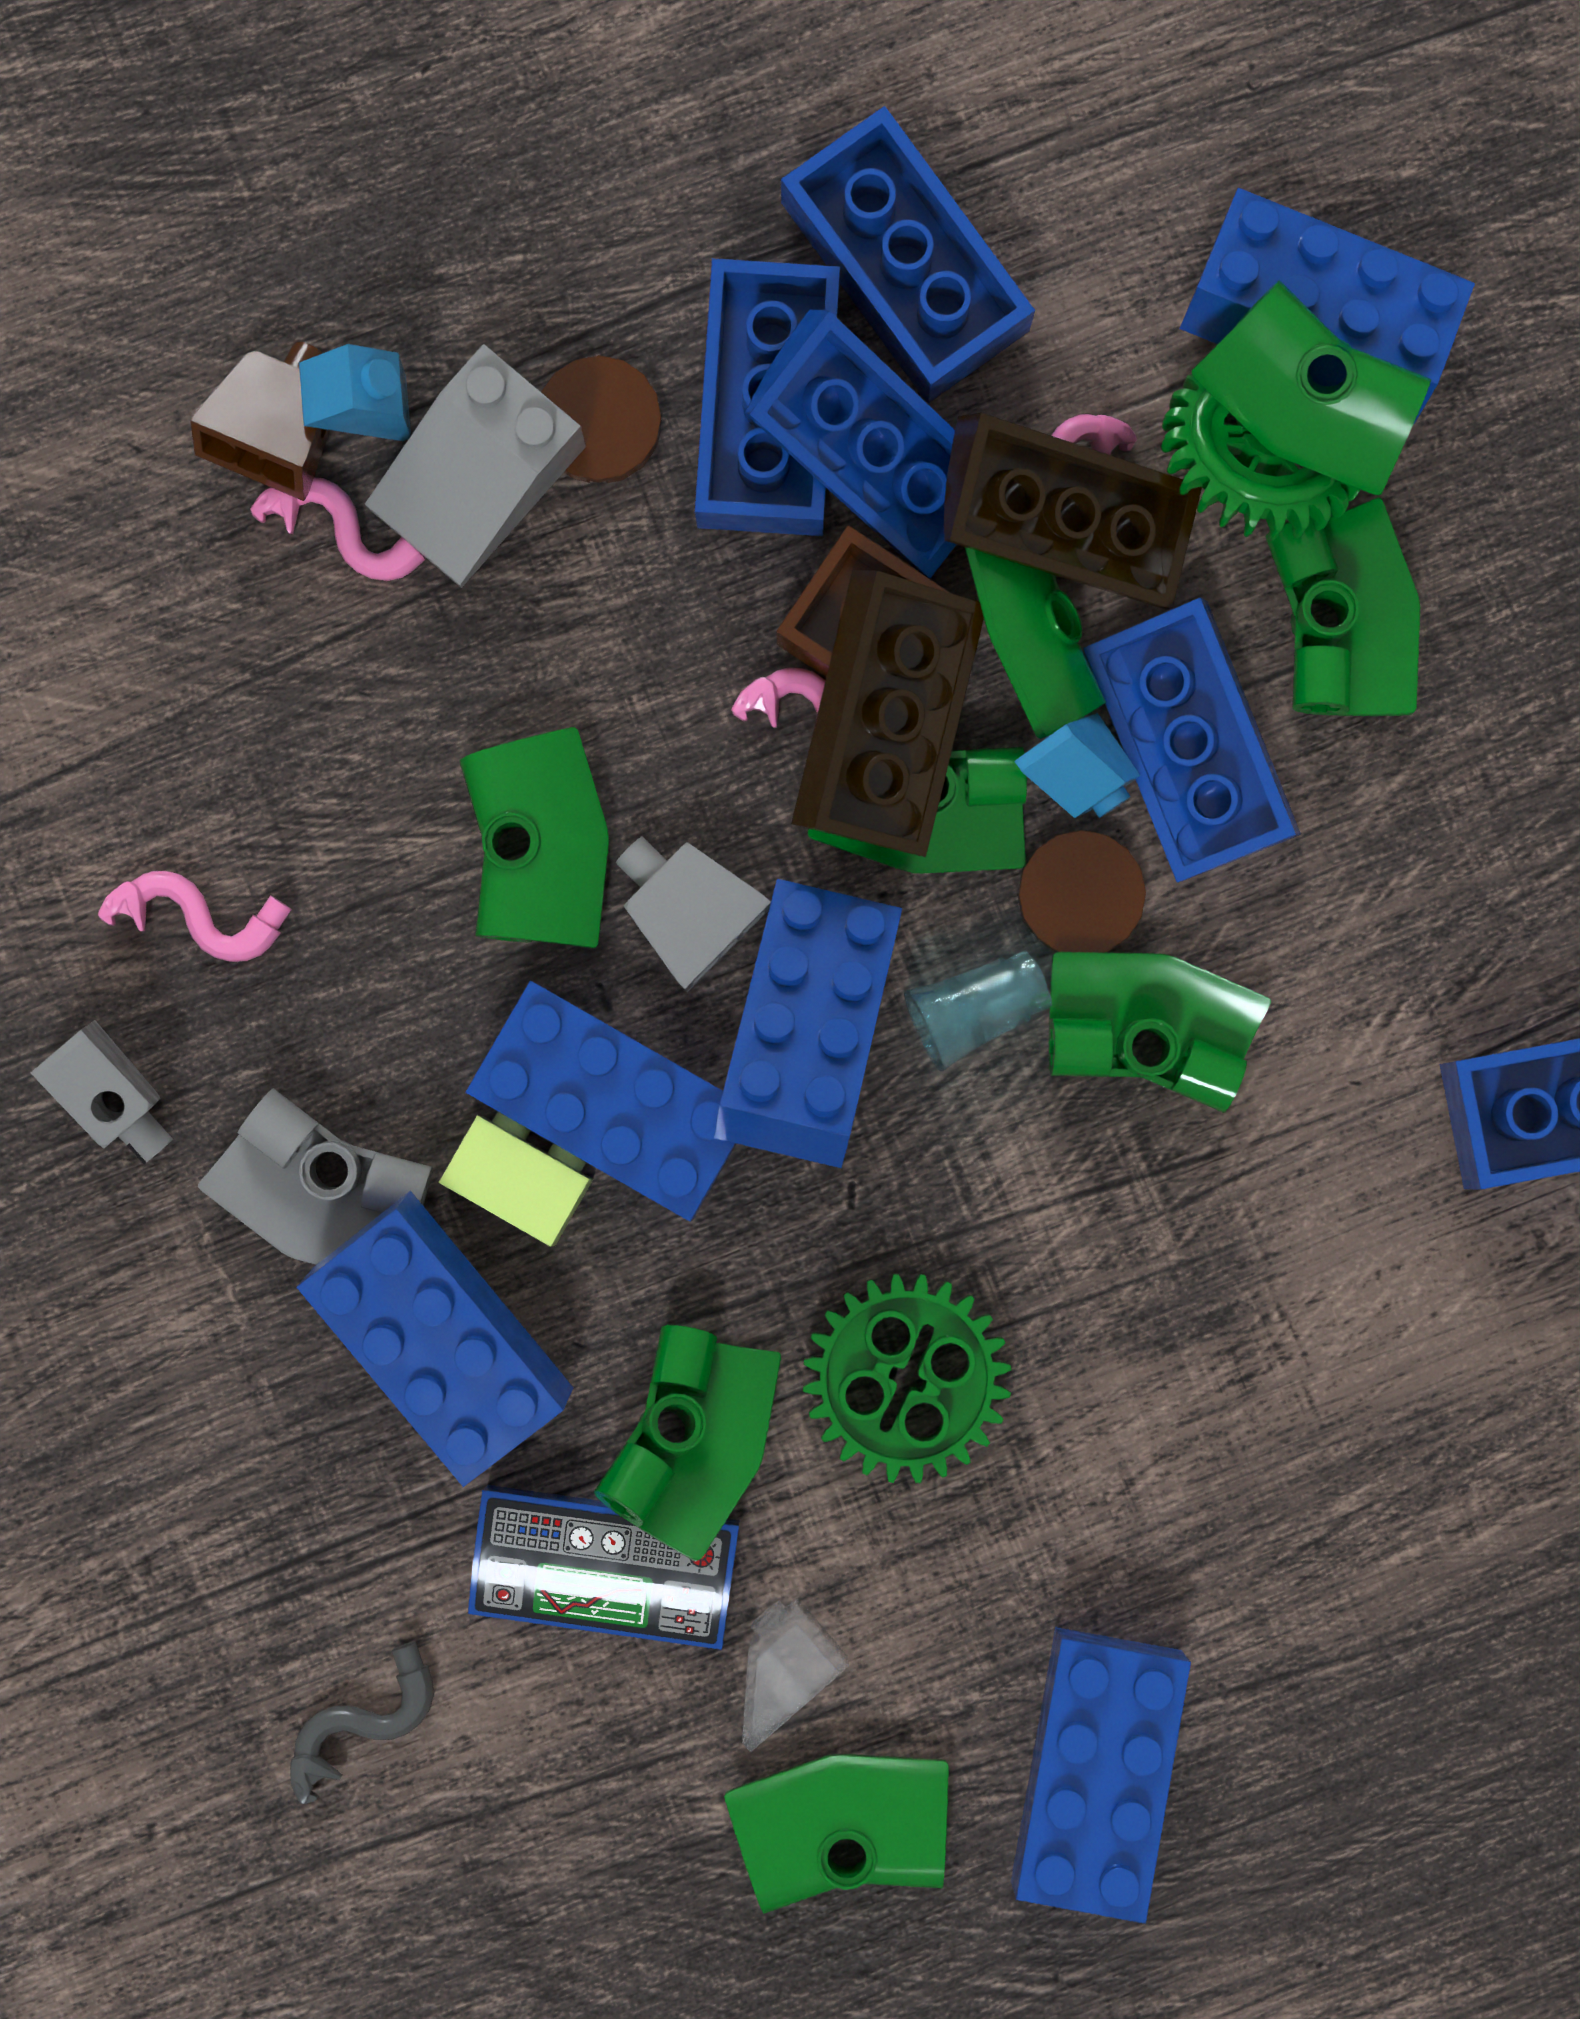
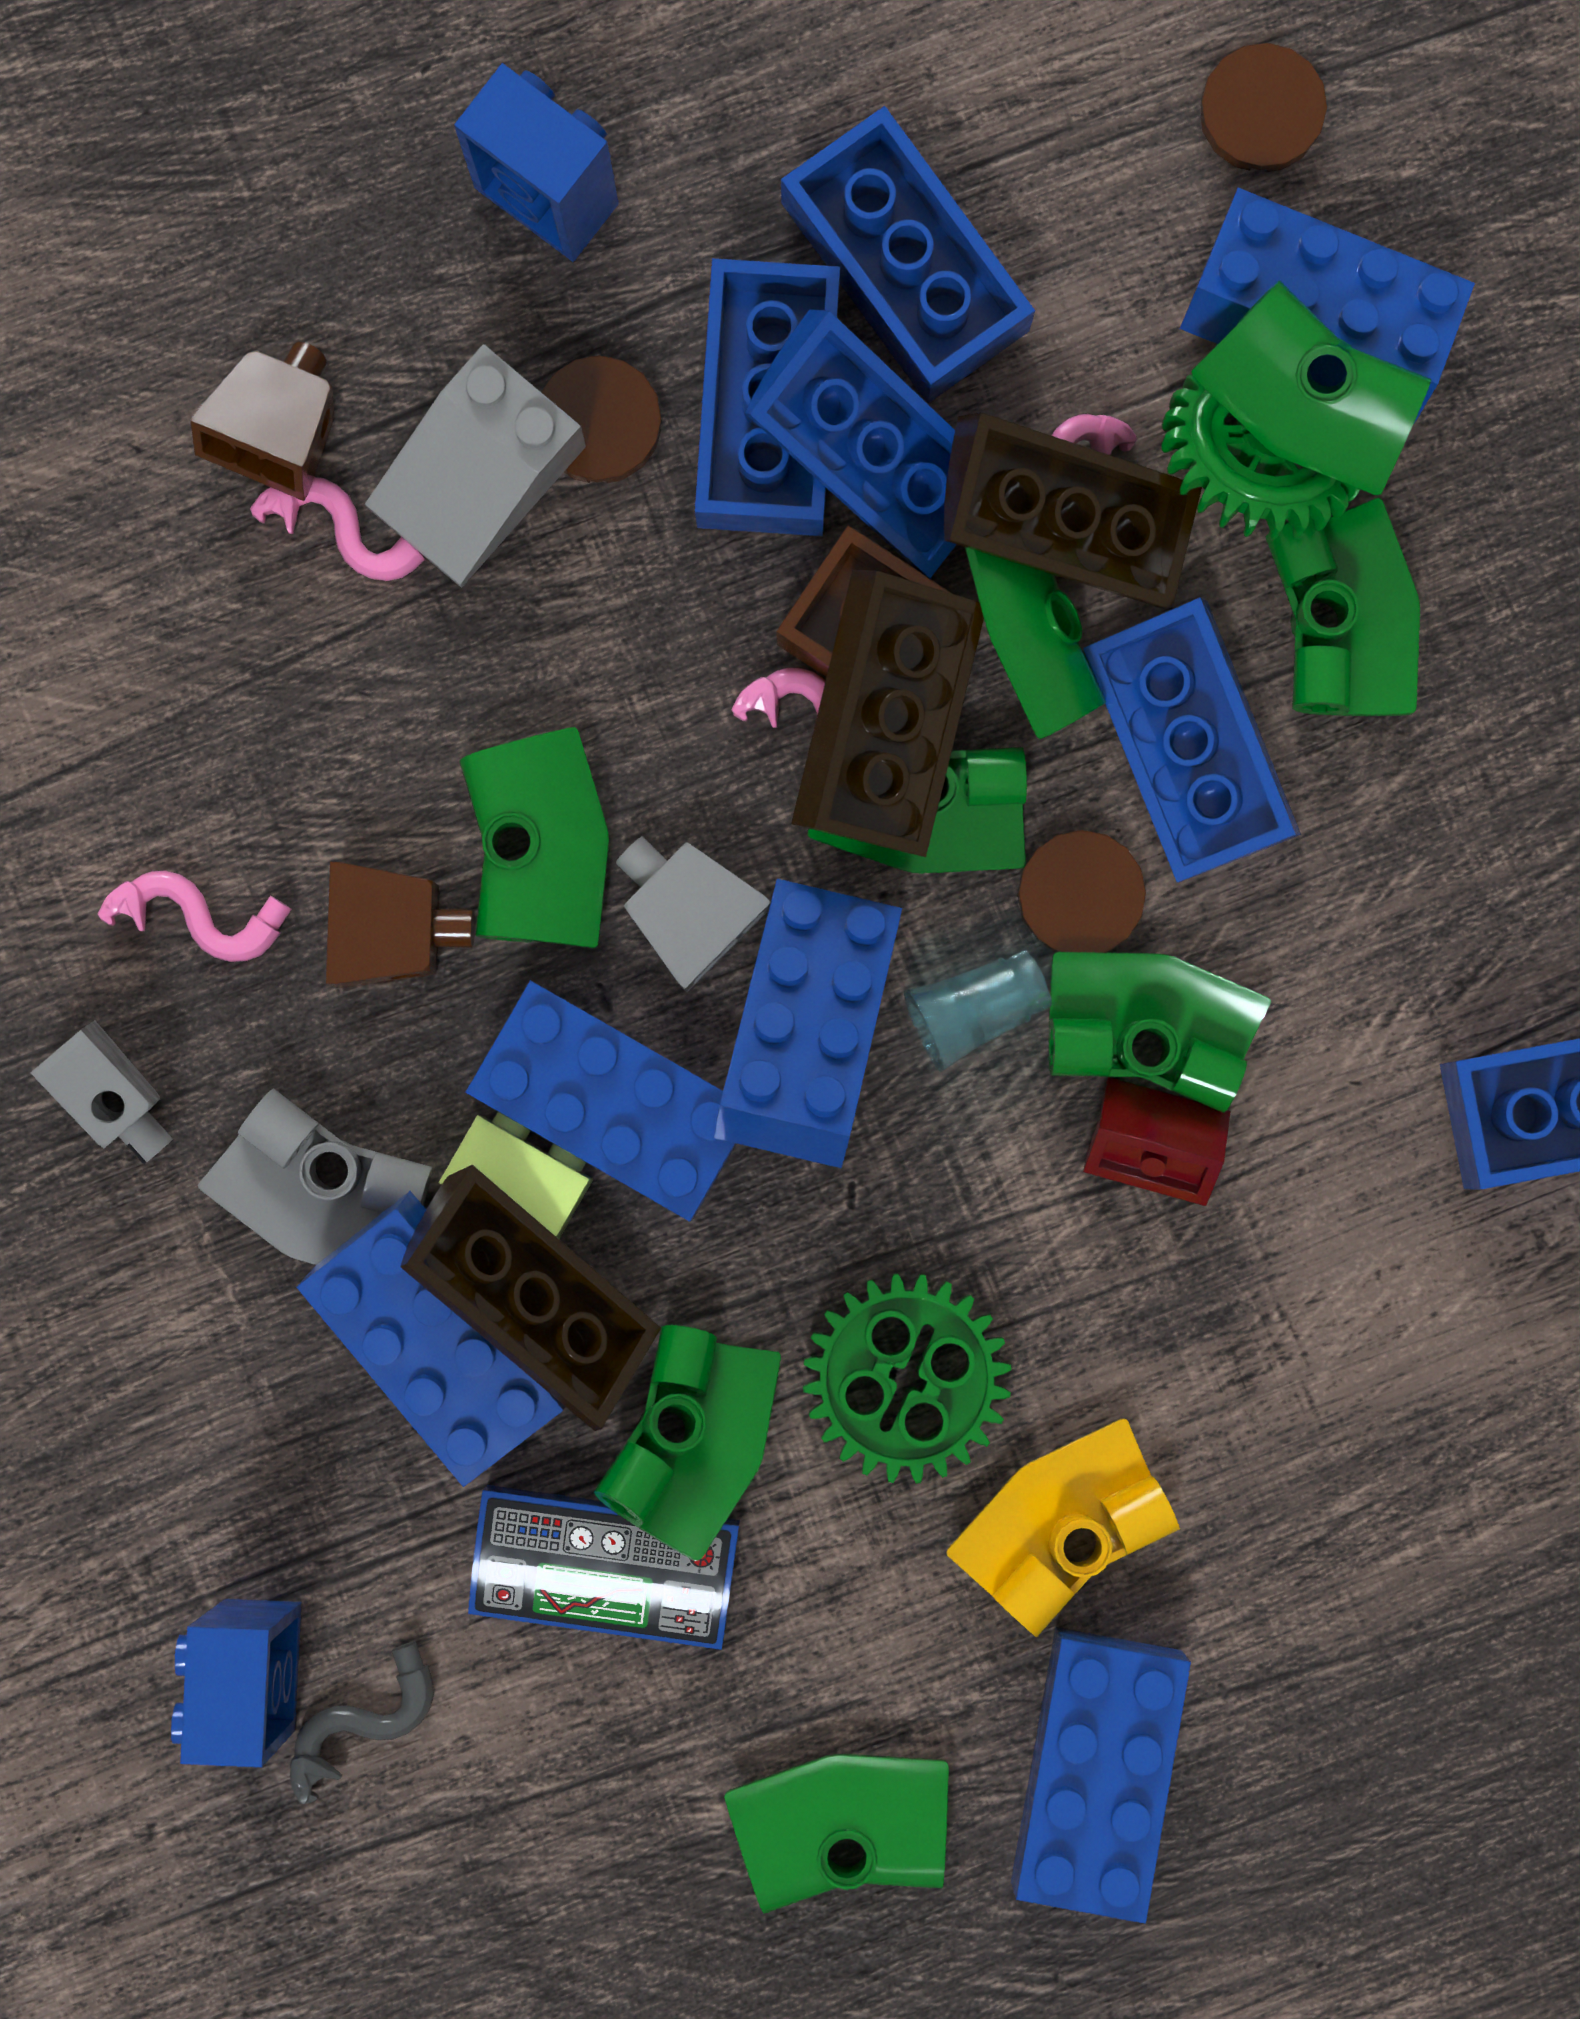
(237, 1683): none -> blue brick
(356, 392): dark azure slope -> none
(387, 926): none -> reddish brown torso
(529, 1295): none -> dark brown slope
(538, 160): none -> blue brick
(786, 1668): clear slope -> none
(1021, 1533): none -> yellow panel
(1081, 767): dark azure slope -> none
(1158, 1142): none -> dark red panel
(1263, 107): none -> reddish brown tile

